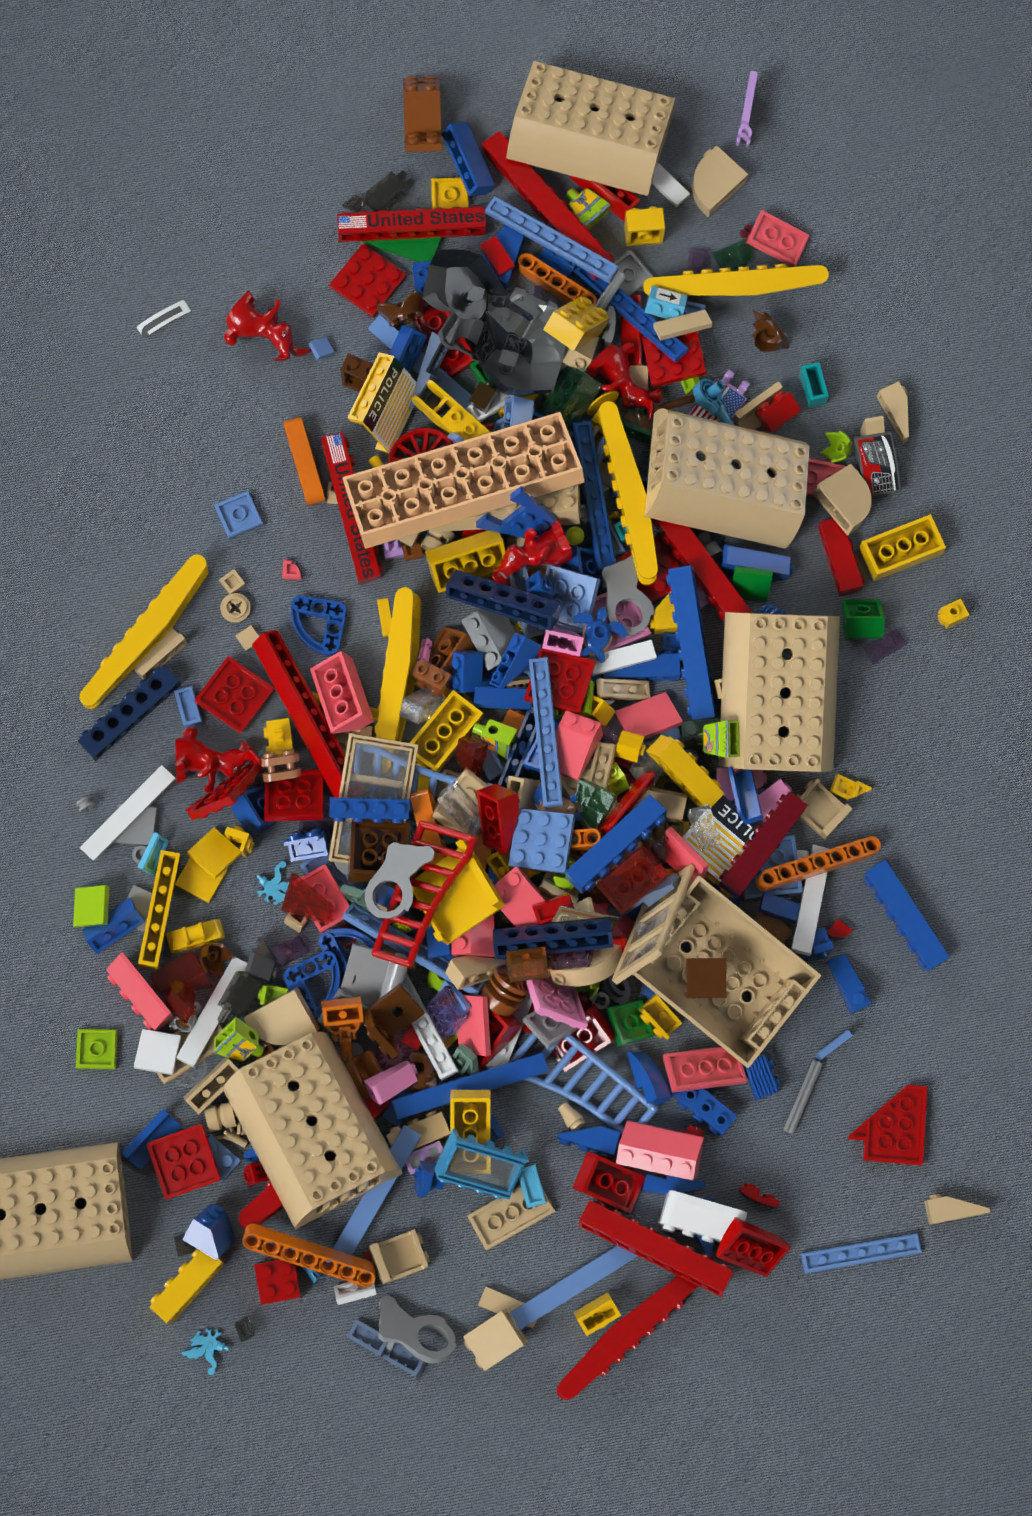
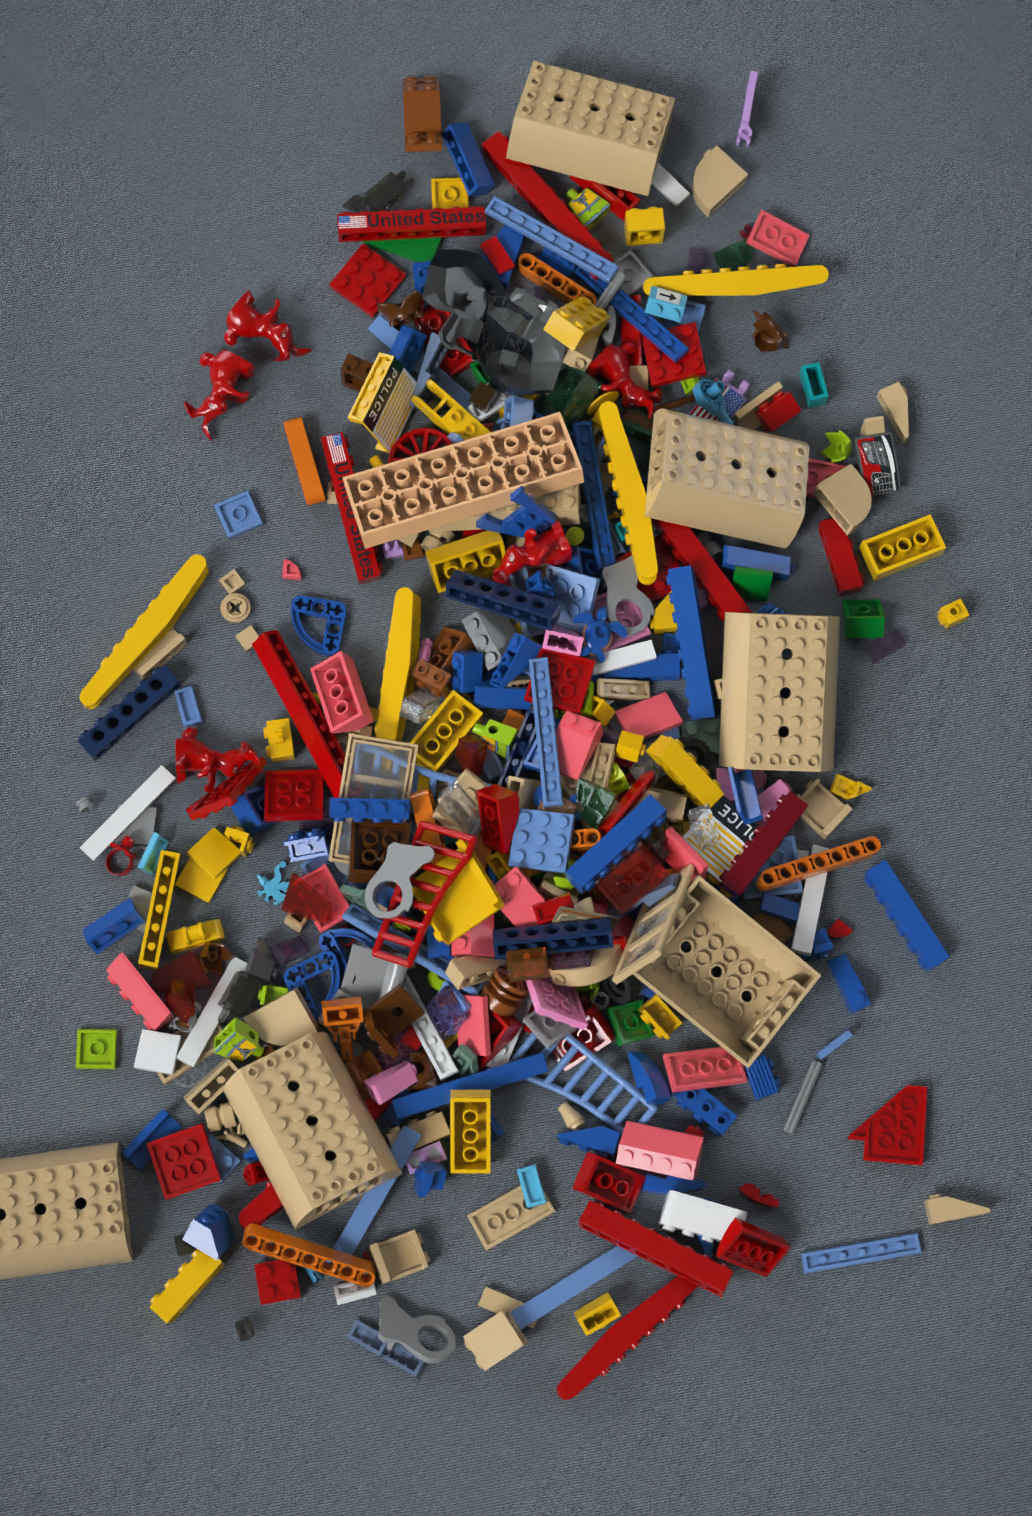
(91, 906): lime tile -> none
(127, 843): none -> red piece
(162, 318): sticker -> none
(208, 1345): medium azure piece -> none
(224, 374): none -> red animal
(234, 695): red plate -> none
(288, 758): nougat brick -> none
(321, 348): medium blue tile -> none
(385, 616): yellow piece -> none
(480, 1166): window -> none
(682, 325): tan tile -> none
(706, 978): reddish brown tile -> none
(721, 738): lime torso -> none

